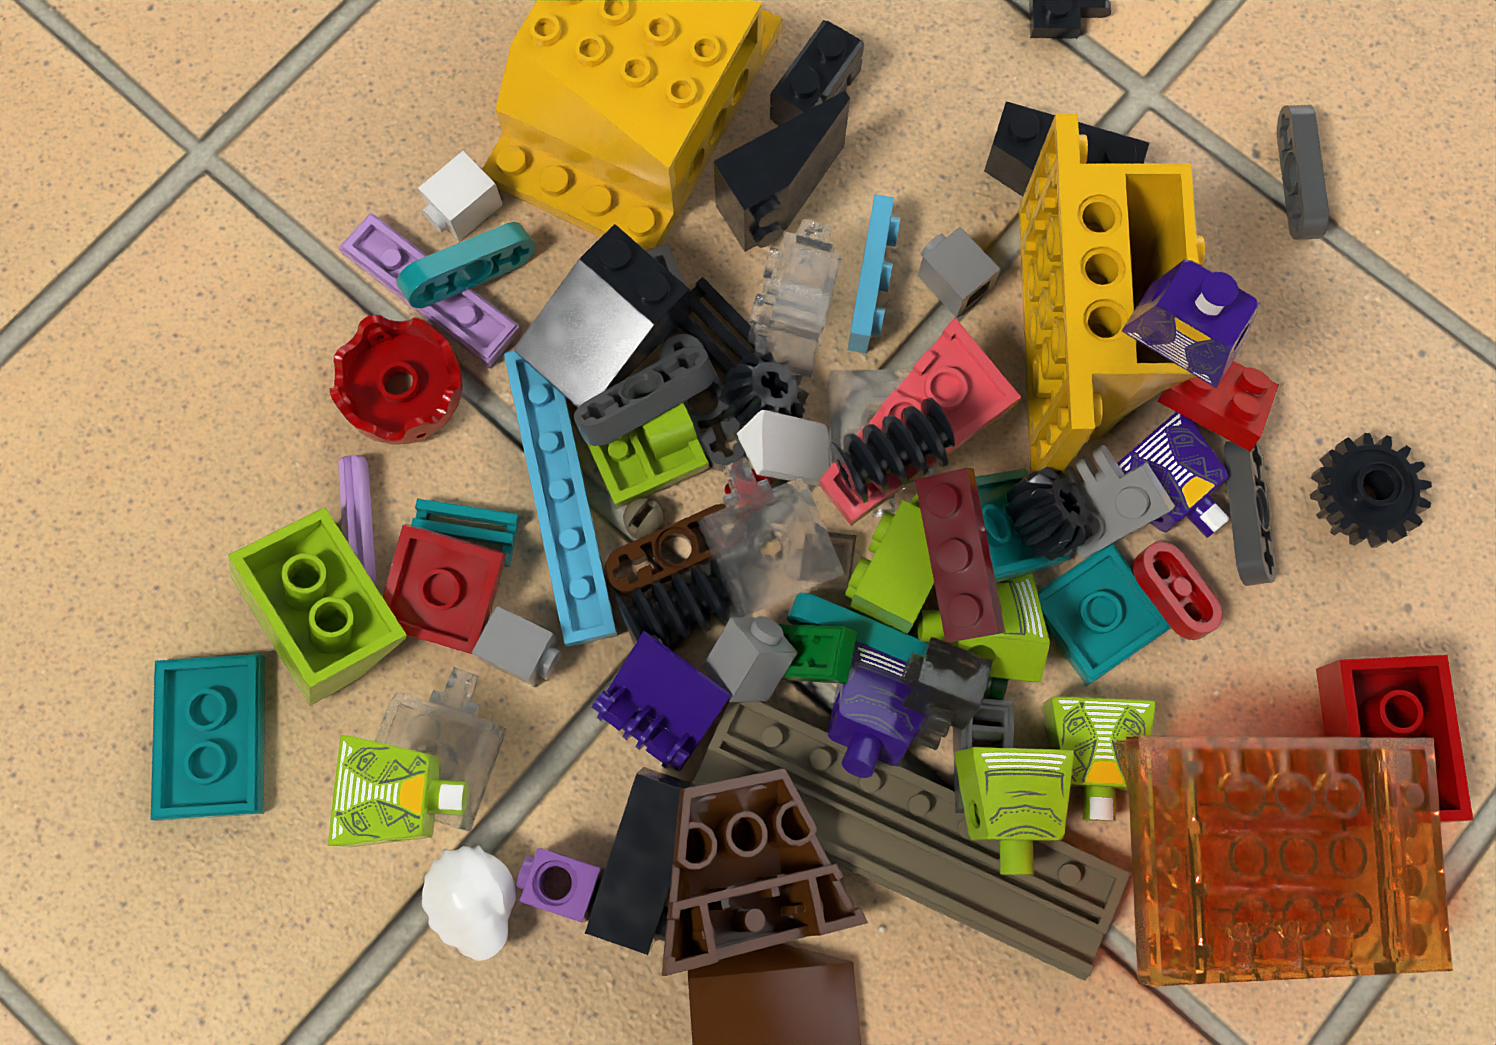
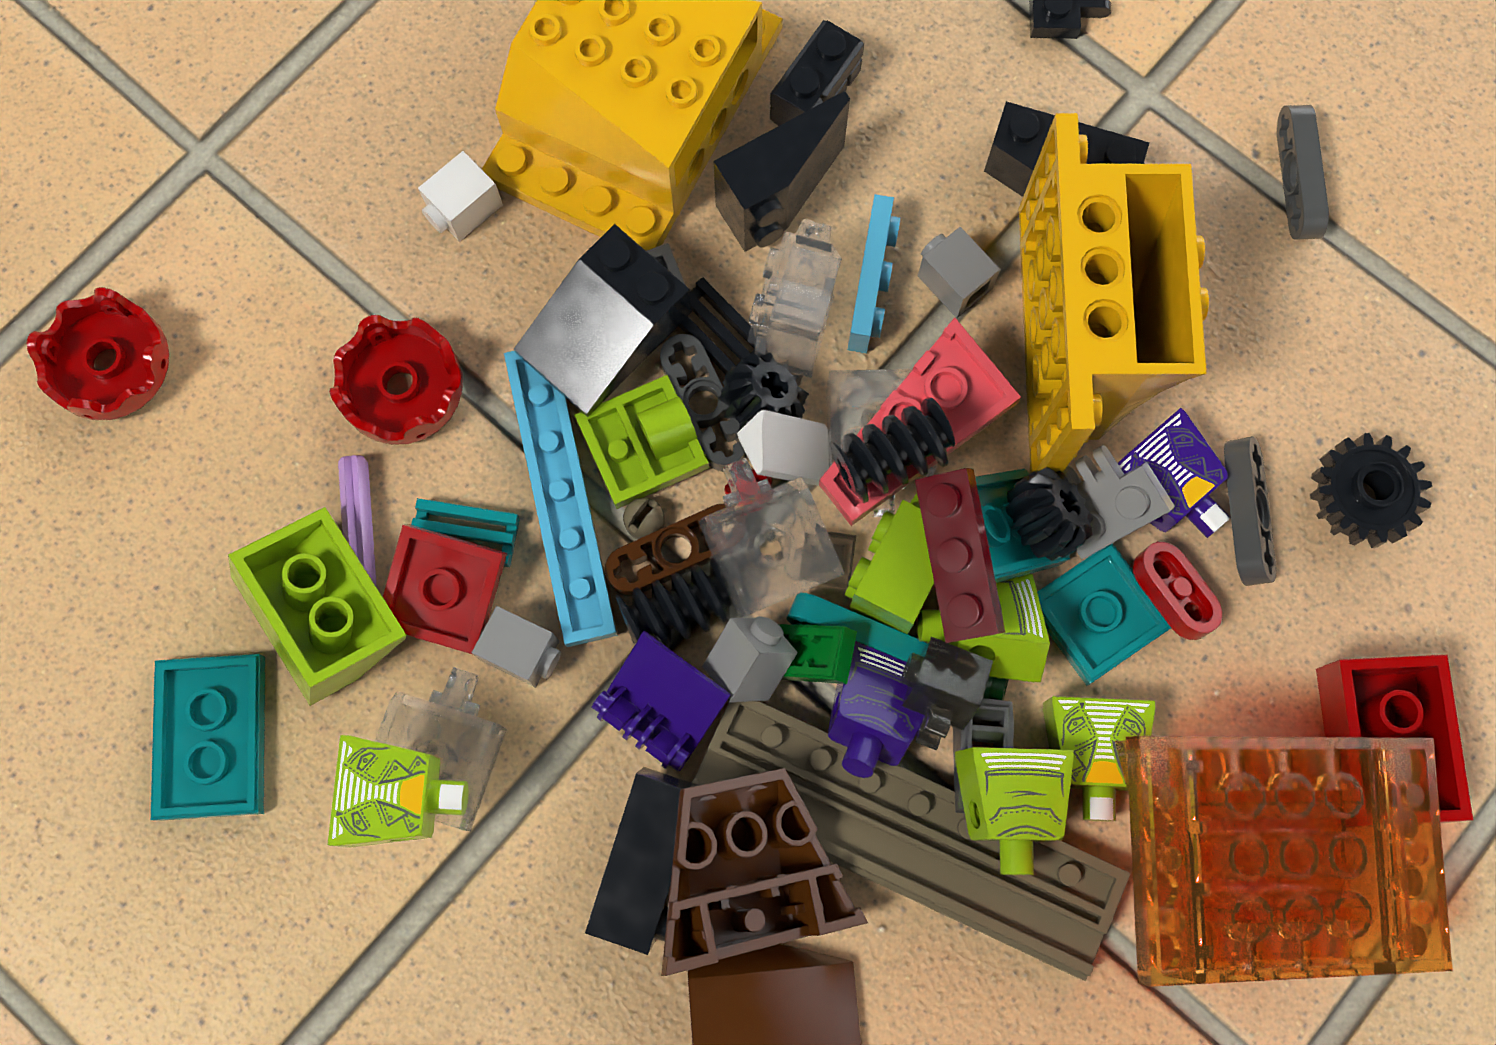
(81, 331): none -> red plate
(462, 317): lavender tile -> none
(465, 265): teal beam -> none
(469, 901): white hair -> none
(583, 892): medium lavender brick -> none
(621, 409): dark grey beam -> none
(1194, 319): dark purple torso -> none
(1232, 409): red plate -> none

